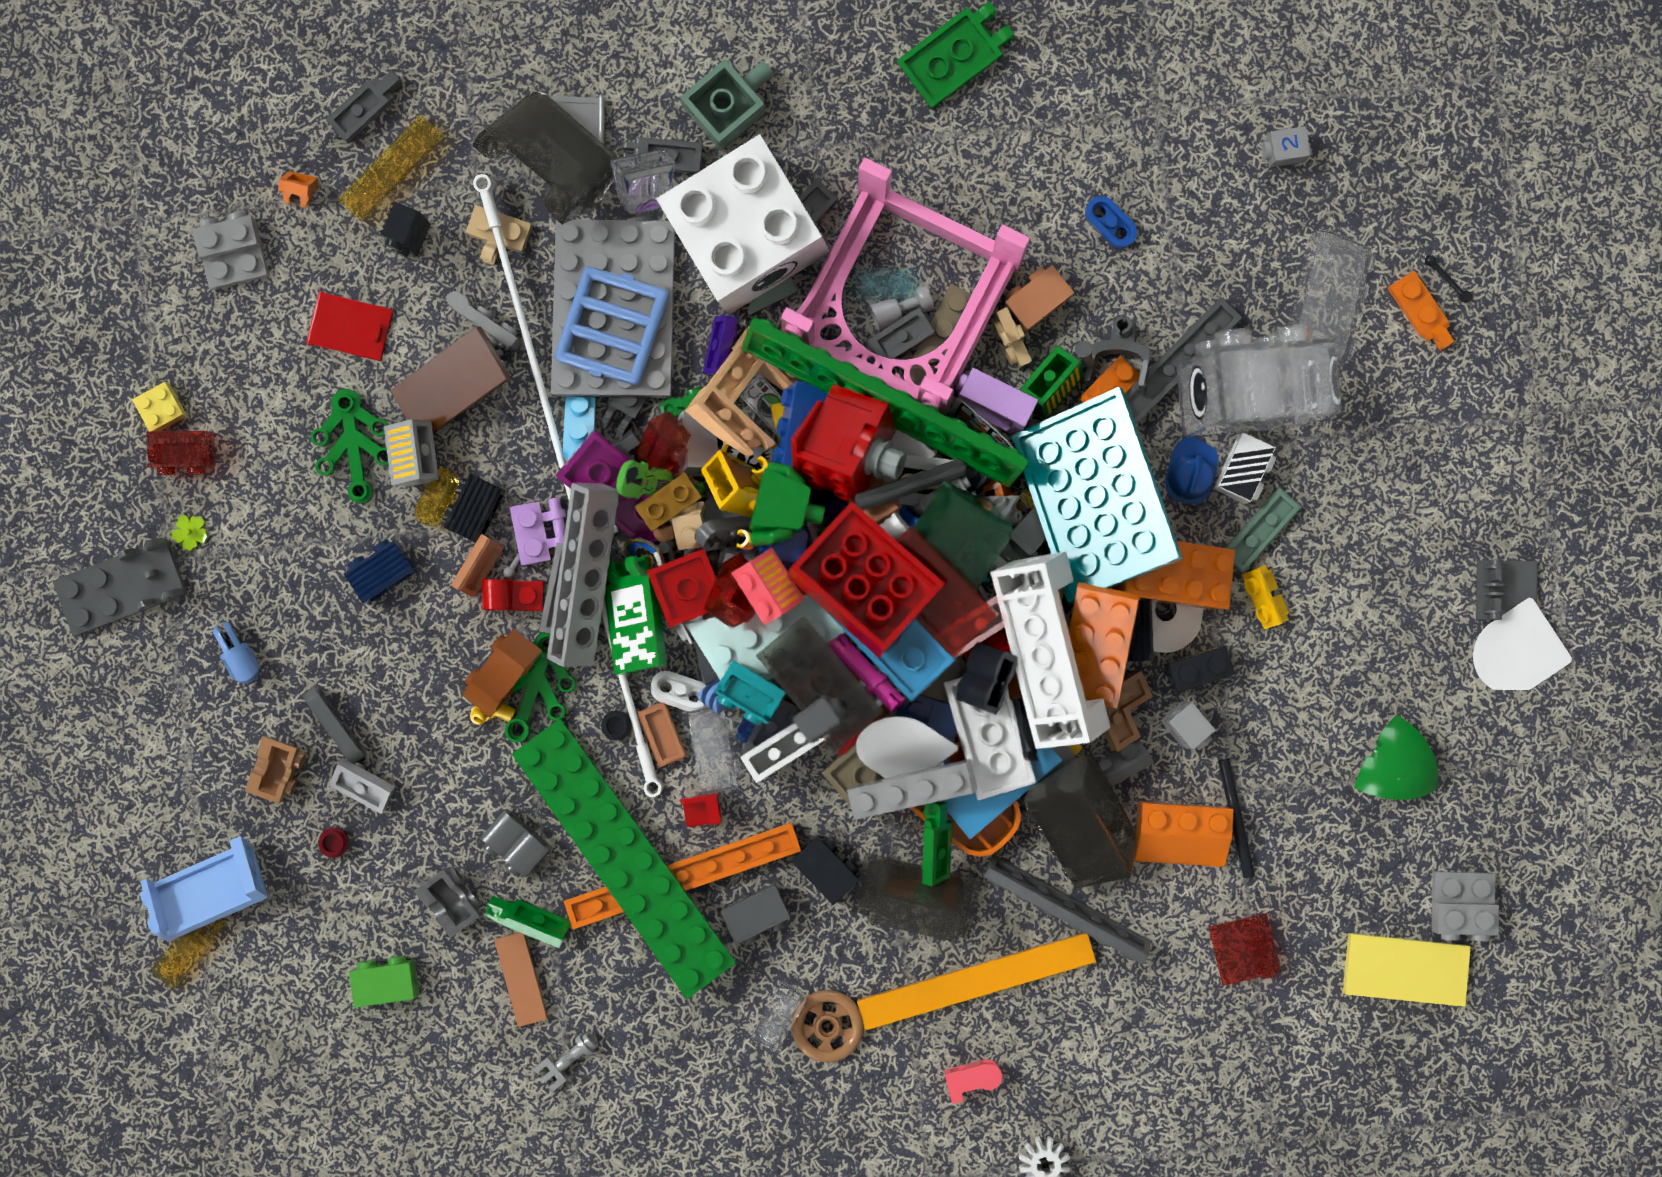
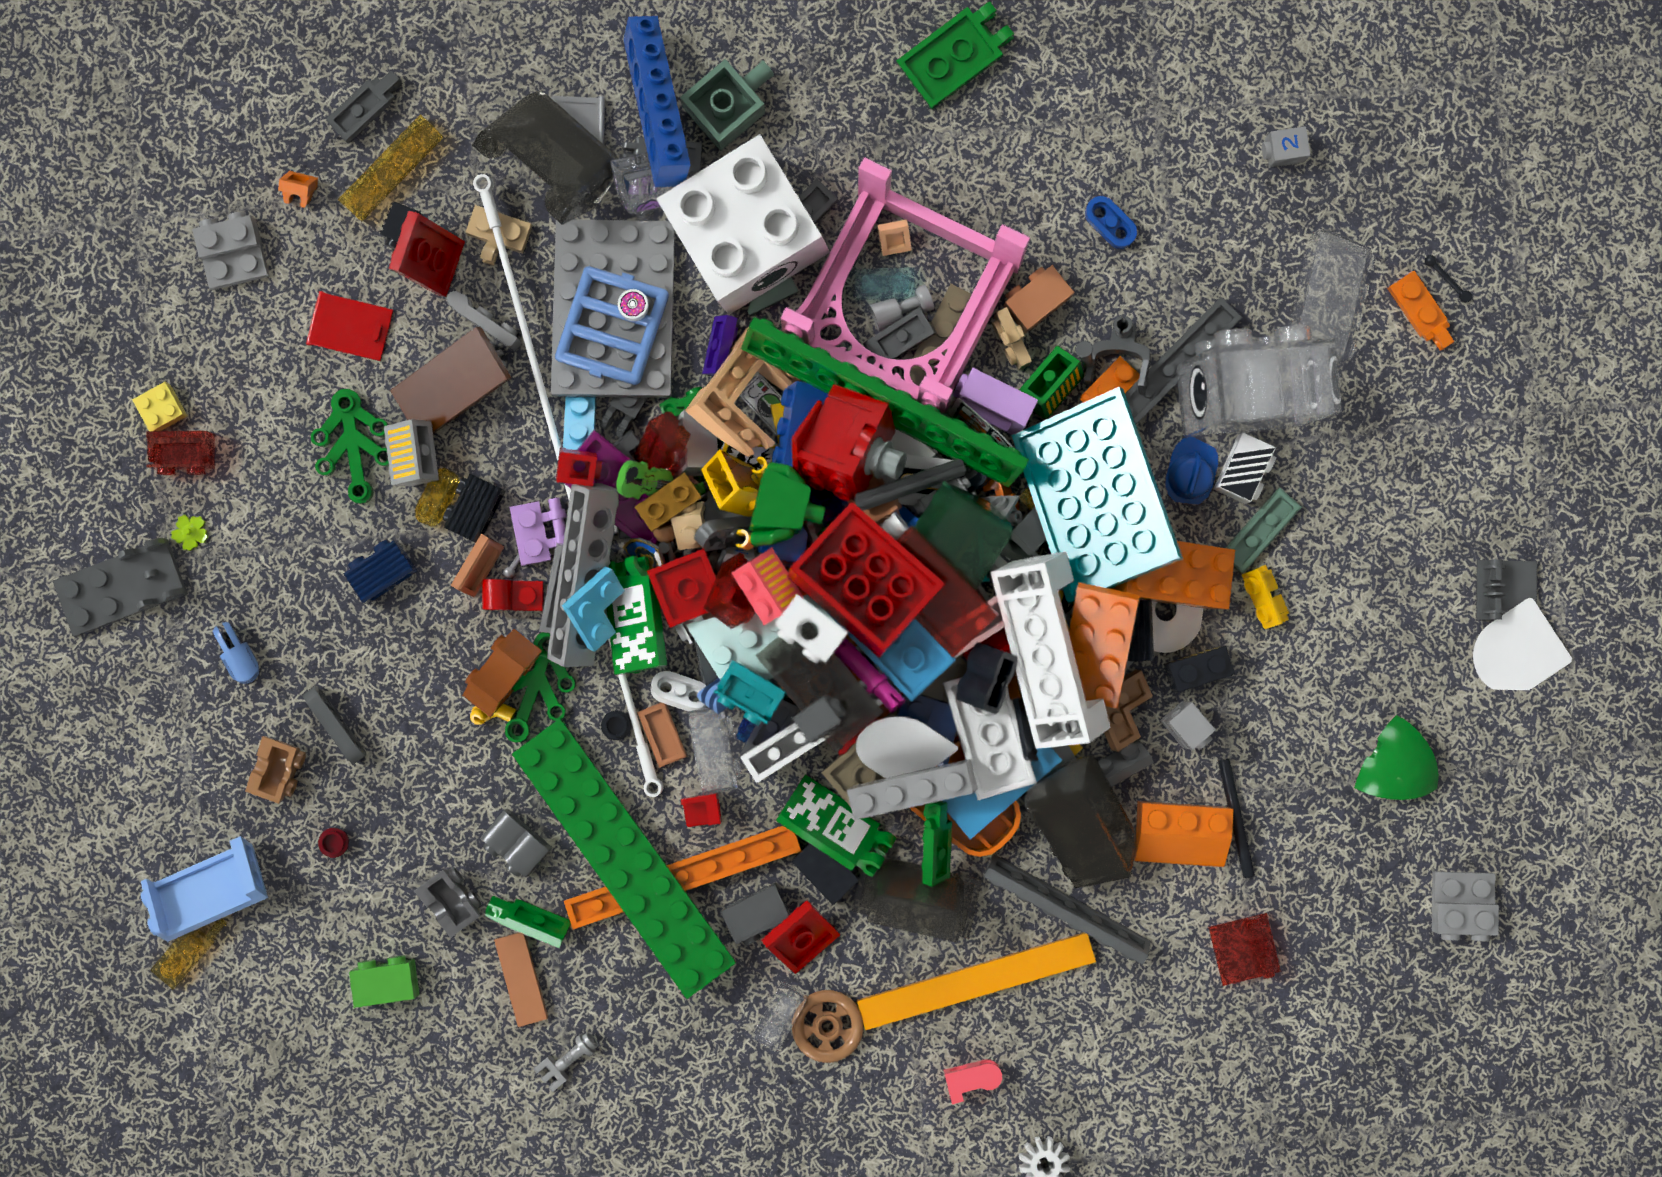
(362, 786): light grey plate -> none
(426, 254): none -> red plate
(567, 473): none -> red brick
(588, 606): none -> medium azure plate
(633, 305): none -> tile
(656, 101): none -> blue brick
(800, 937): none -> red plate
(829, 634): none -> white brick
(829, 825): none -> green tile
(894, 237): none -> light nougat plate
(1406, 969): light yellow tile -> none

